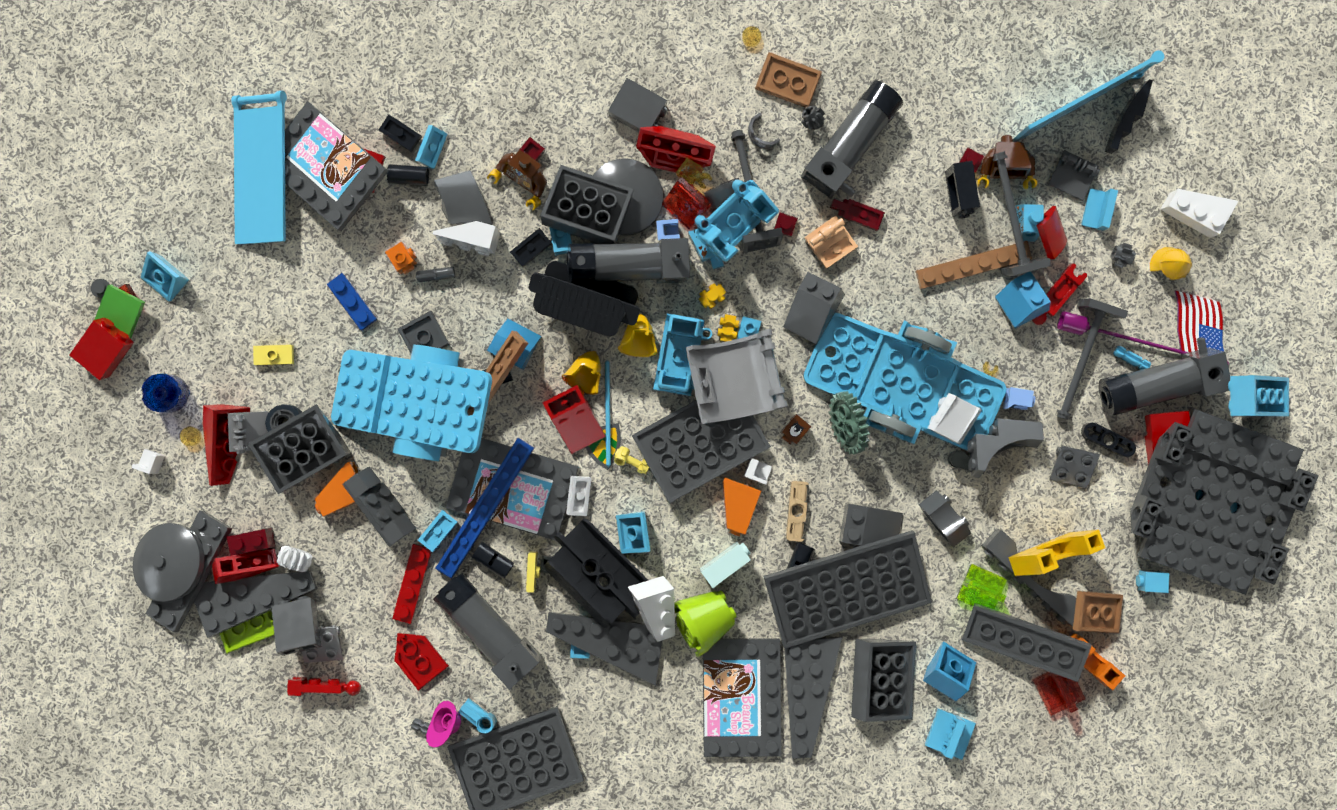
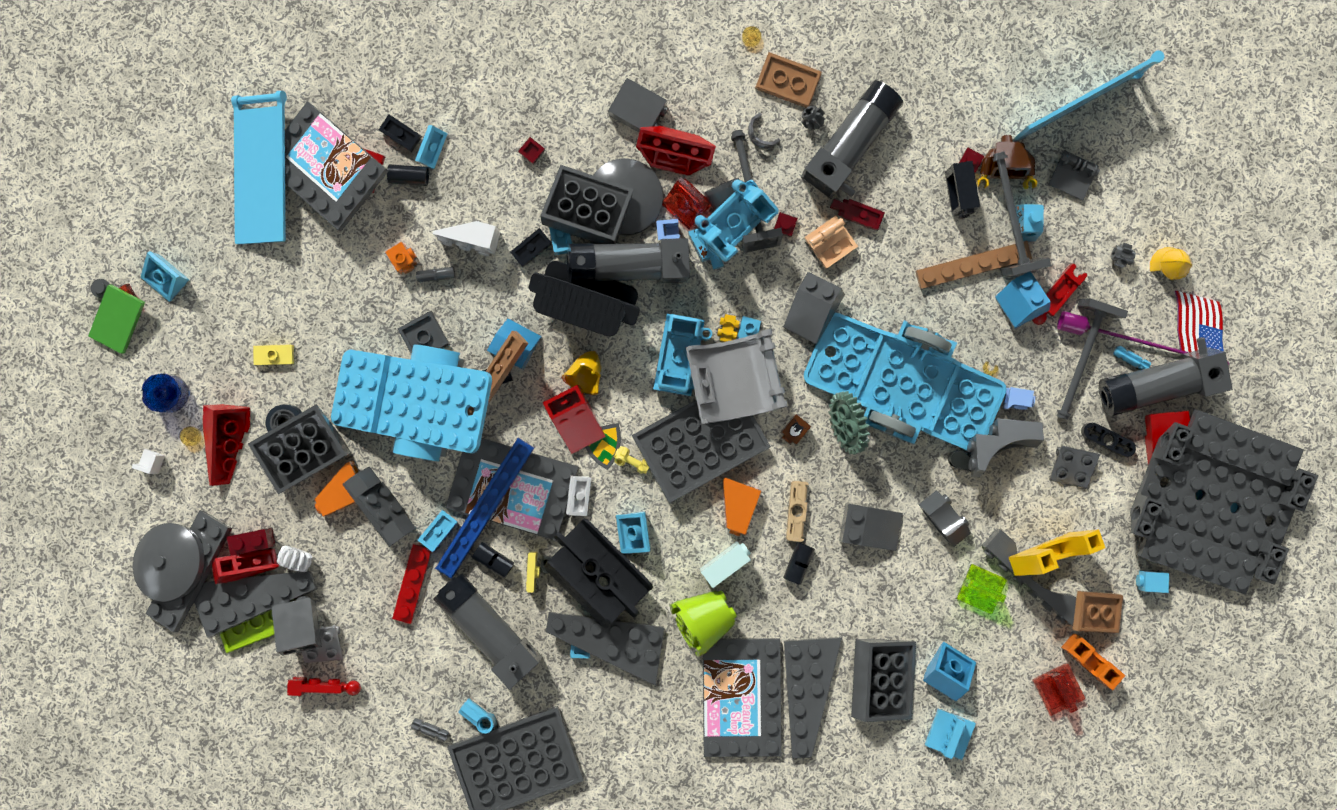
(101, 348): red brick -> none
(245, 428): light grey hinge -> none
(352, 301): blue plate -> none
(418, 659): red tile -> none
(443, 724): dark pink piece -> none
(462, 199): dark grey slope -> none
(523, 171): reddish brown torso -> none
(607, 413): medium azure axle -> none
(638, 339): yellow helmet -> none
(656, 606): white wedge -> none
(693, 172): clear yellow plate -> none
(715, 293): yellow piece -> none
(757, 471): white panel -> none
(848, 589): dark grey plate -> none
(954, 418): white slope -> none
(1026, 642): dark grey plate -> none
(1052, 233): red slope -> none
(1099, 209): medium azure panel -> none
(1132, 112): black slope -> none
(1199, 211): white wedge -> none
(1259, 396): medium azure brick -> none

